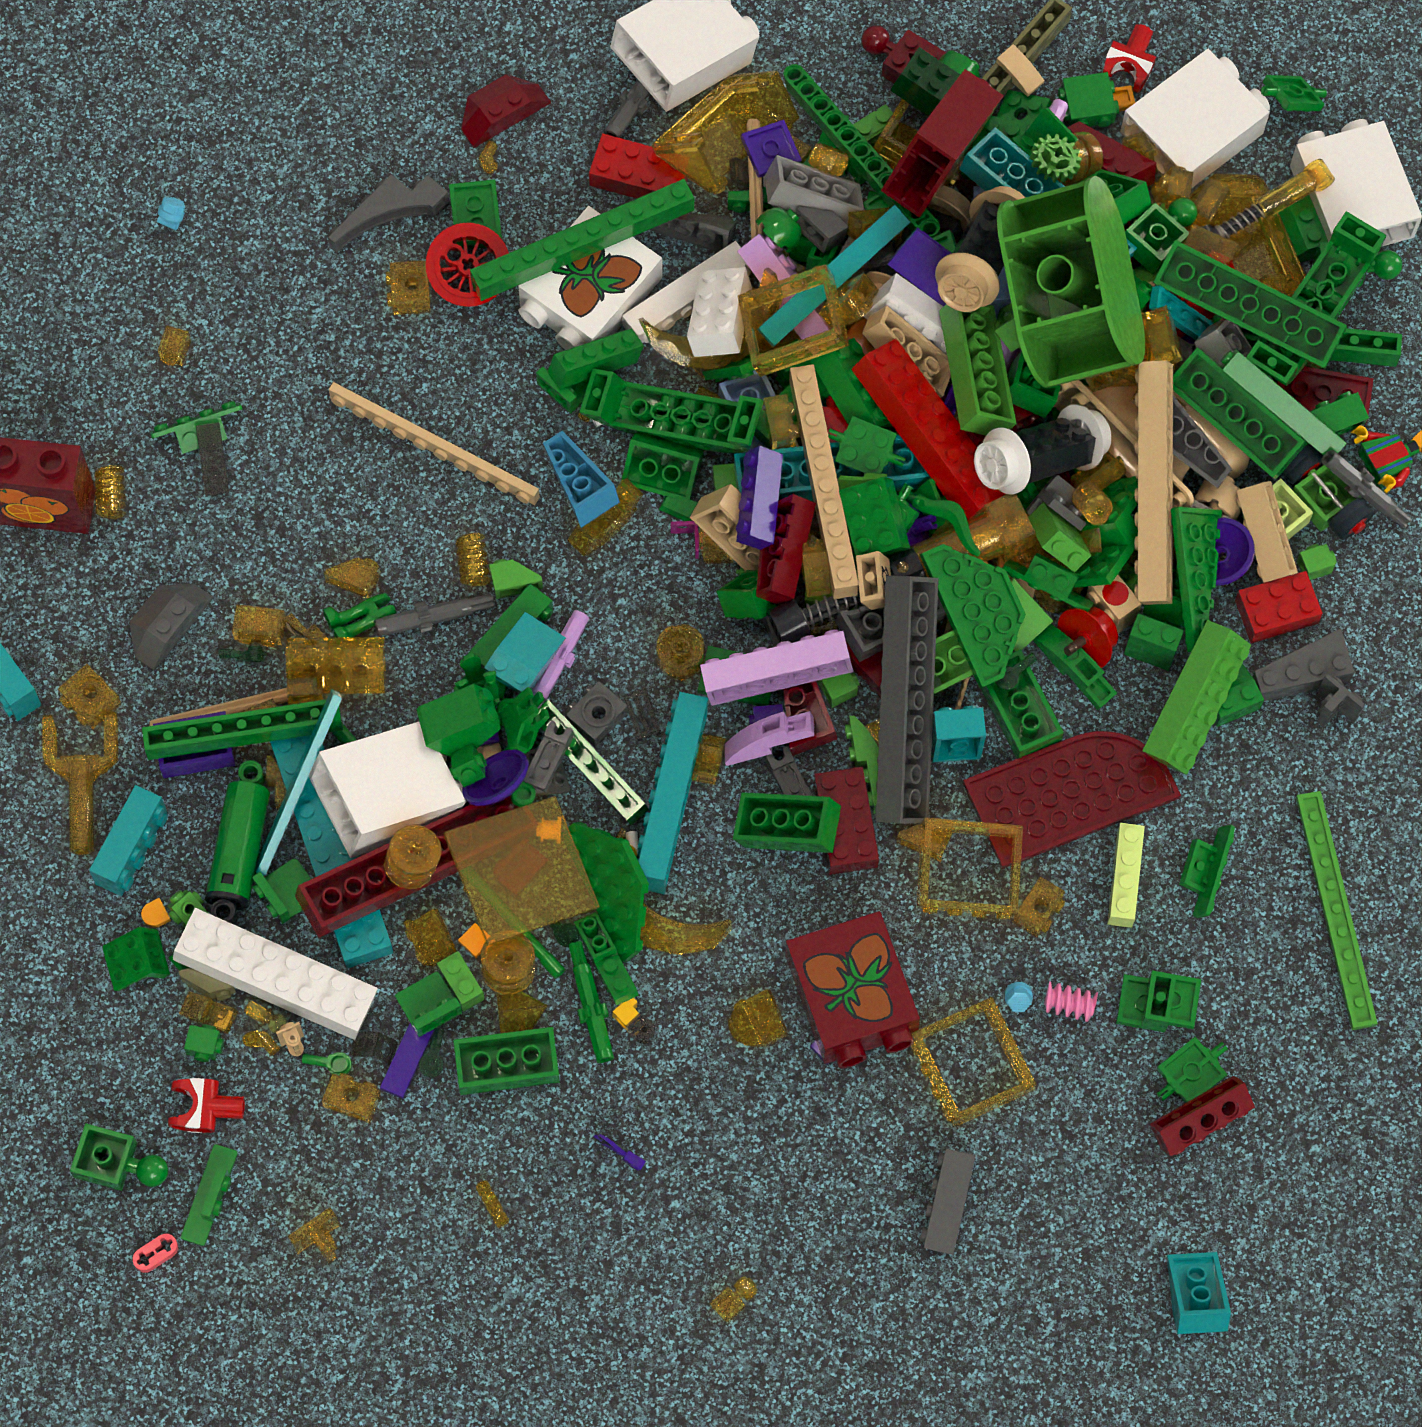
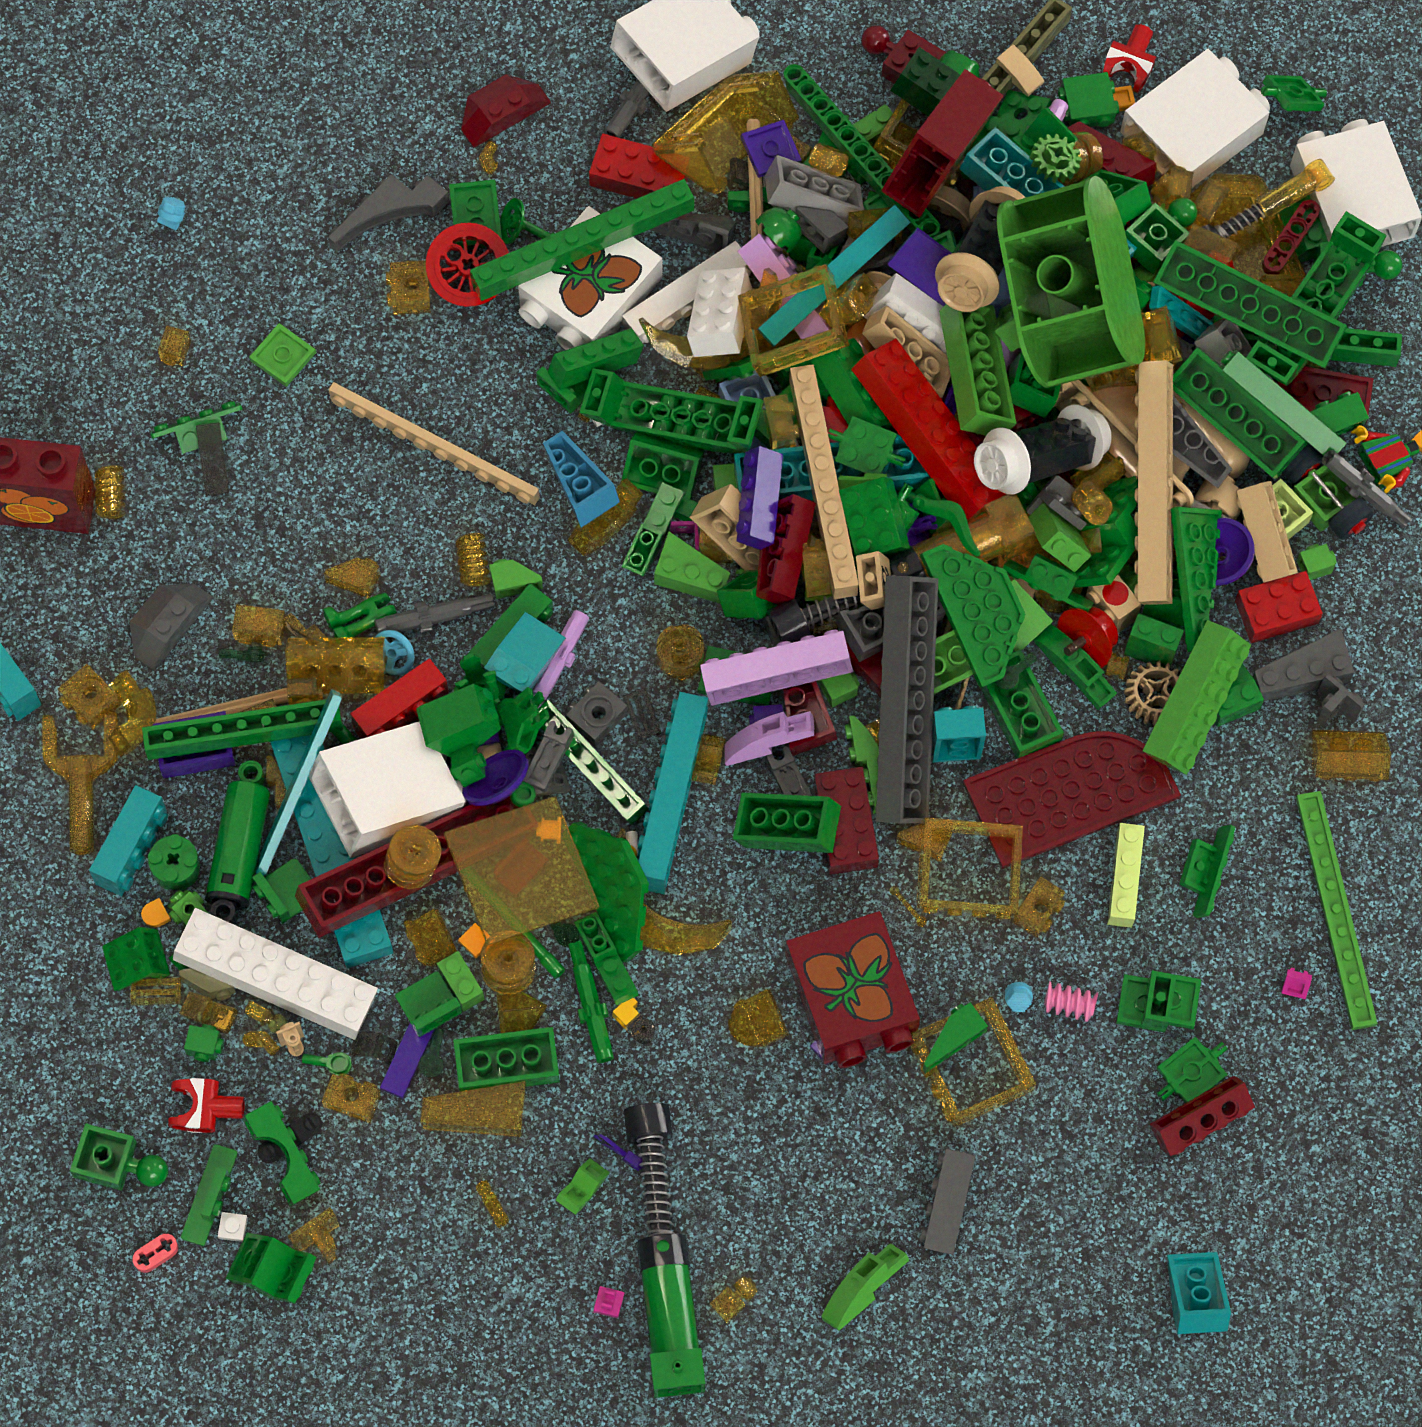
(140, 713): none -> clear yellow arch
(159, 1000): none -> clear yellow tile
(179, 850): none -> green brick
(232, 1227): none -> white plate
(267, 1124): none -> green arch
(271, 1268): none -> green bracket
(282, 355): none -> bright green plate
(303, 1128): none -> black piece
(397, 650): none -> medium azure piece
(398, 702): none -> red brick
(480, 1111): none -> clear yellow wedge
(517, 222): none -> green dish
(583, 1186): none -> bright green slope
(608, 1302): none -> dark pink tile
(653, 530): none -> green slope
(664, 1265): none -> piece
(689, 570): none -> bright green wedge
(858, 1286): none -> bright green slope
(921, 921): none -> clear yellow hinge
(959, 1031): none -> green slope
(1117, 666): none -> clear yellow wheel
(1143, 679): none -> tan gear
(1290, 237): none -> dark red beam
(1296, 983): none -> dark pink tile
(1350, 755): none -> clear yellow slope

